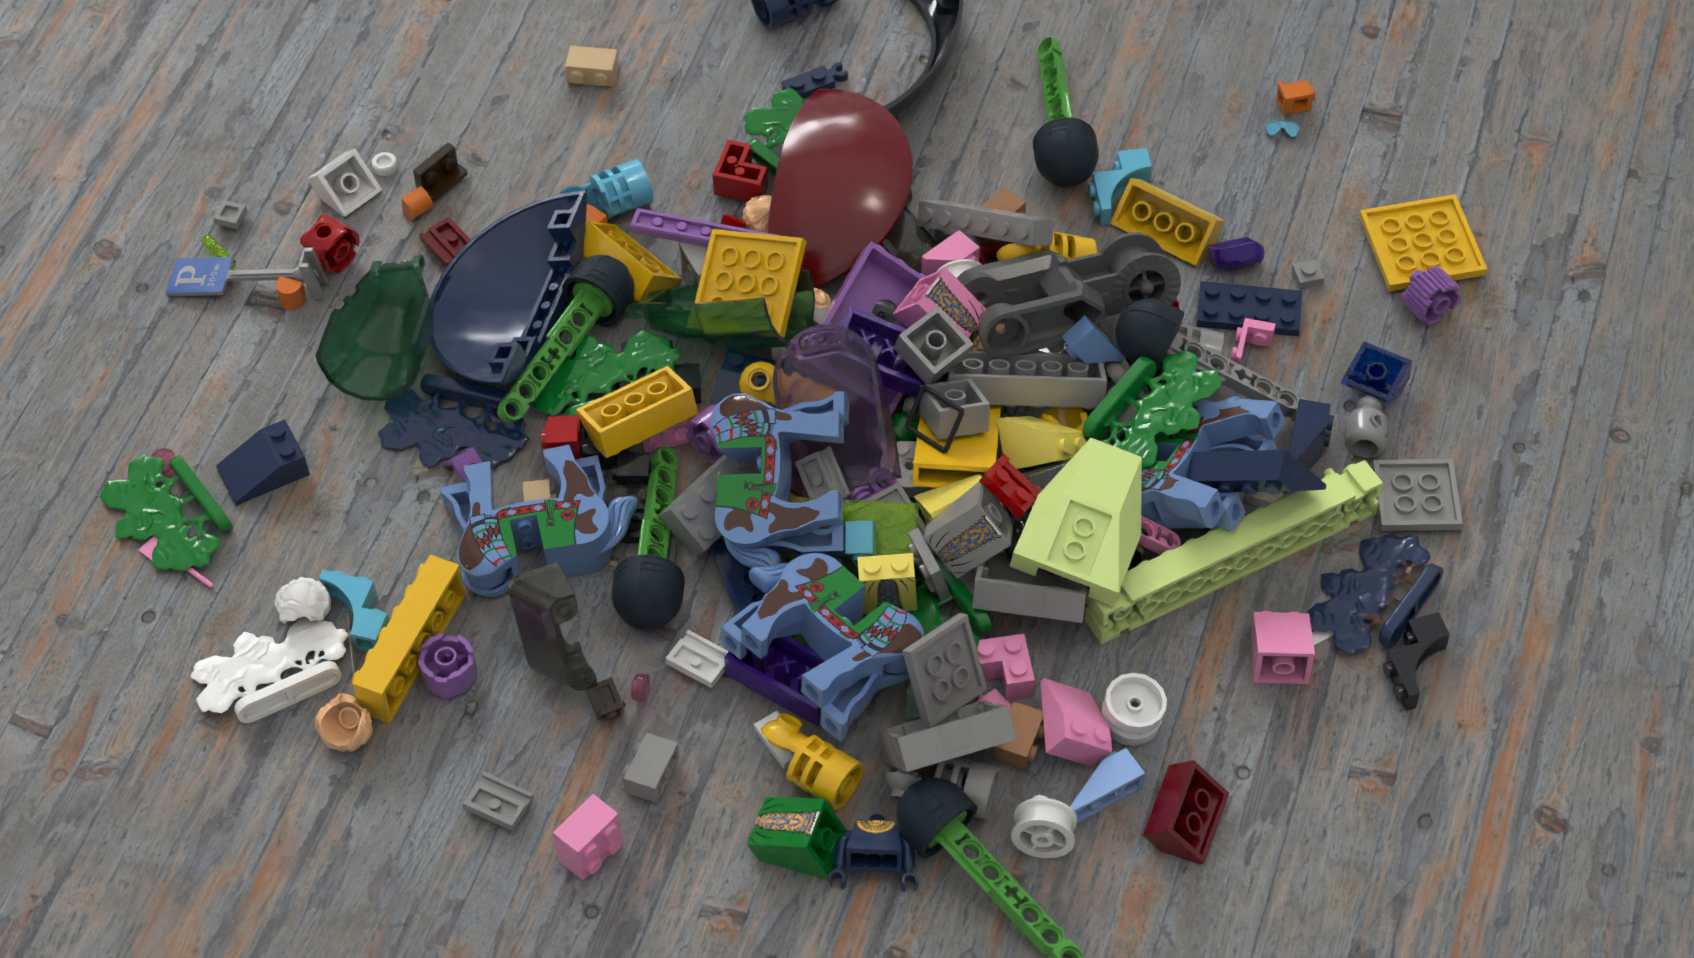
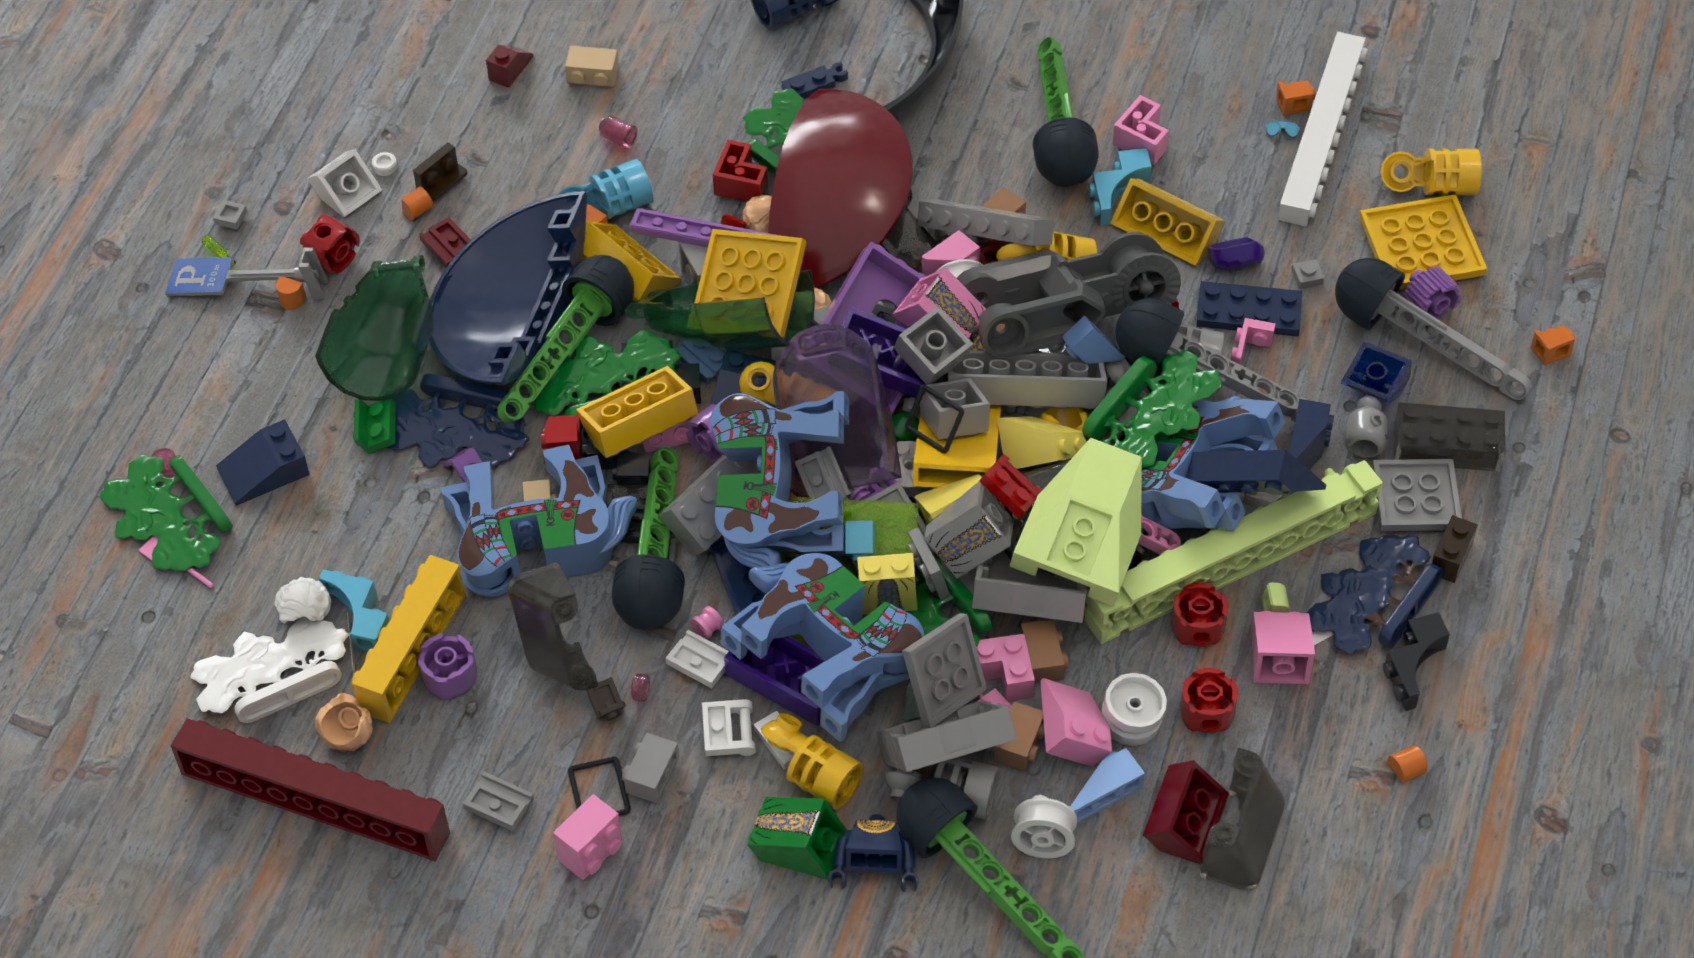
(311, 789): none -> dark red brick
(374, 424): none -> green bracket
(507, 64): none -> dark red slope
(595, 763): none -> black piece
(618, 131): none -> clear pink brick
(707, 622): none -> bright pink wheel
(708, 359): none -> medium blue plate
(718, 728): none -> white plate
(1044, 649): none -> medium nougat brick
(1141, 129): none -> bright pink brick
(1199, 615): none -> red brick
(1208, 700): none -> red brick
(1240, 852): none -> clear smoke windscreen
(1275, 598): none -> yellowish green brick
(1322, 130): none -> white brick
(1370, 290): none -> piece
(1408, 763): none -> orange brick
(1436, 171): none -> yellow cylinder
(1454, 547): none -> dark brown brick
(1466, 435): none -> clear smoke brick
(1553, 344): none -> orange brick

